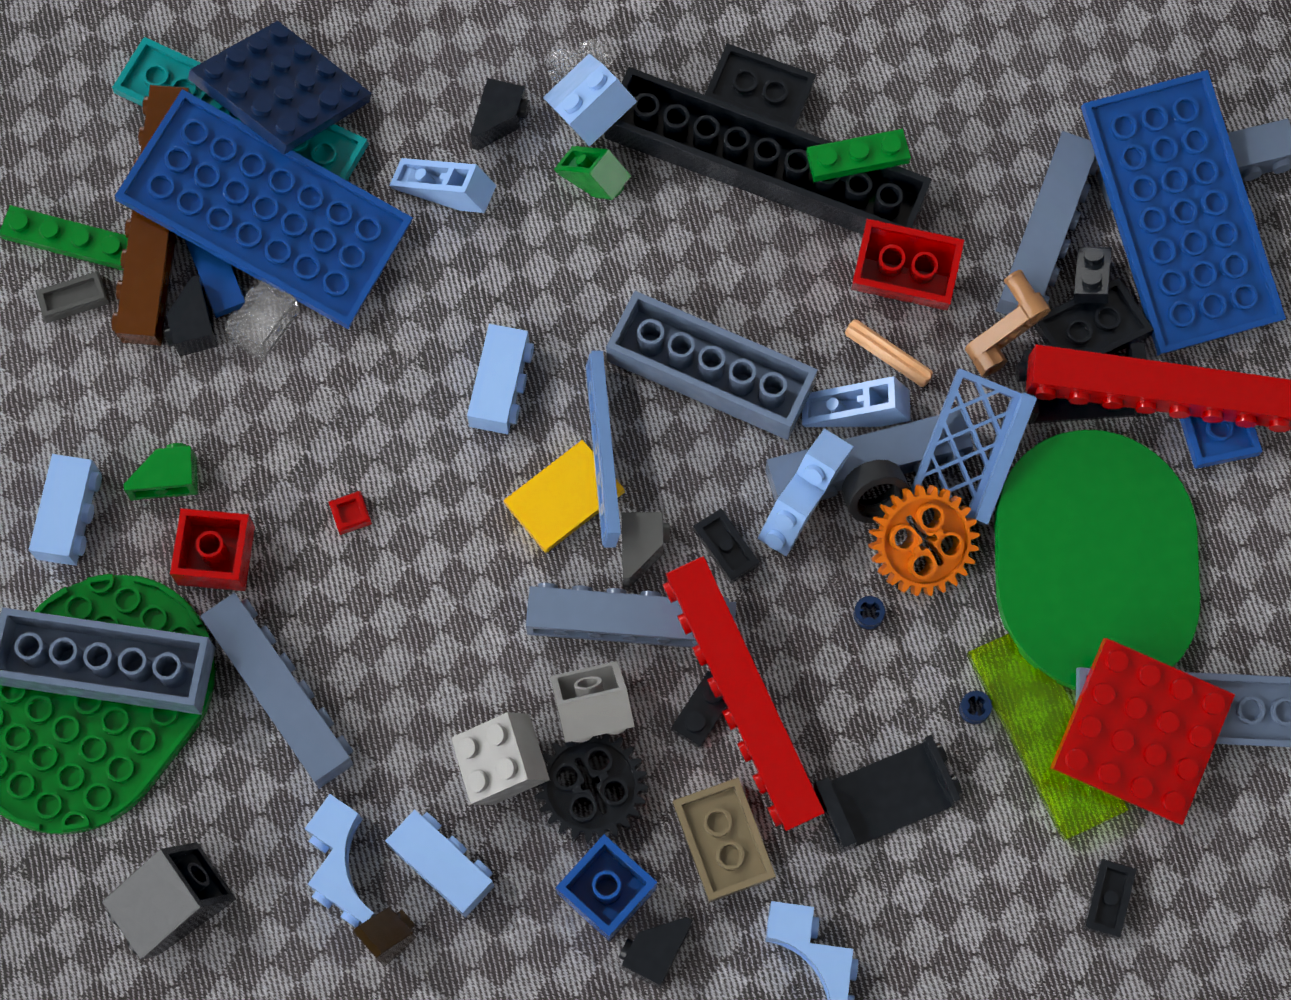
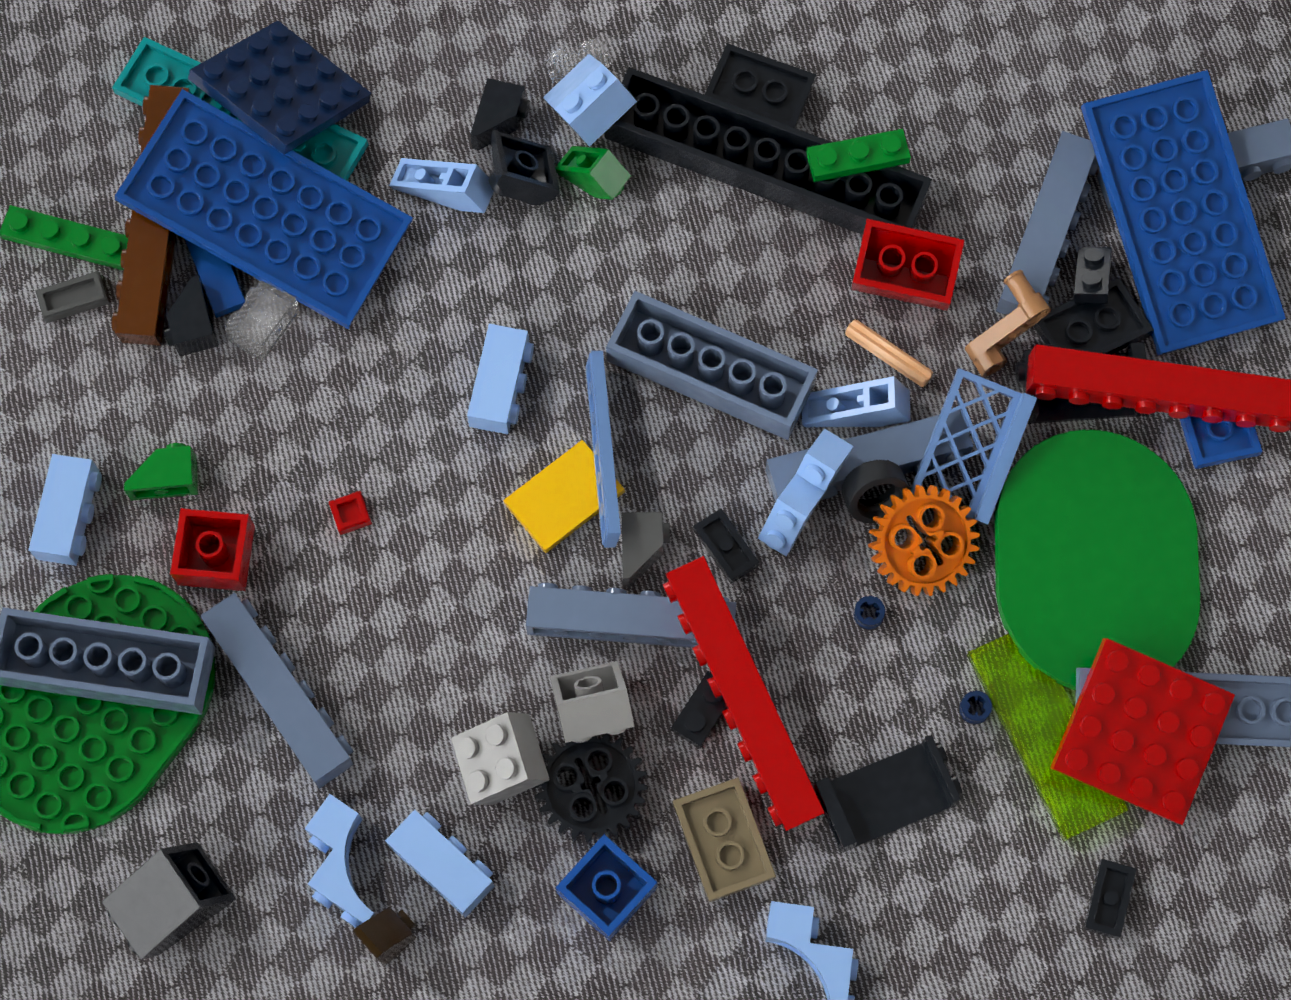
(522, 169): none -> black slope
(654, 951): black slope -> none

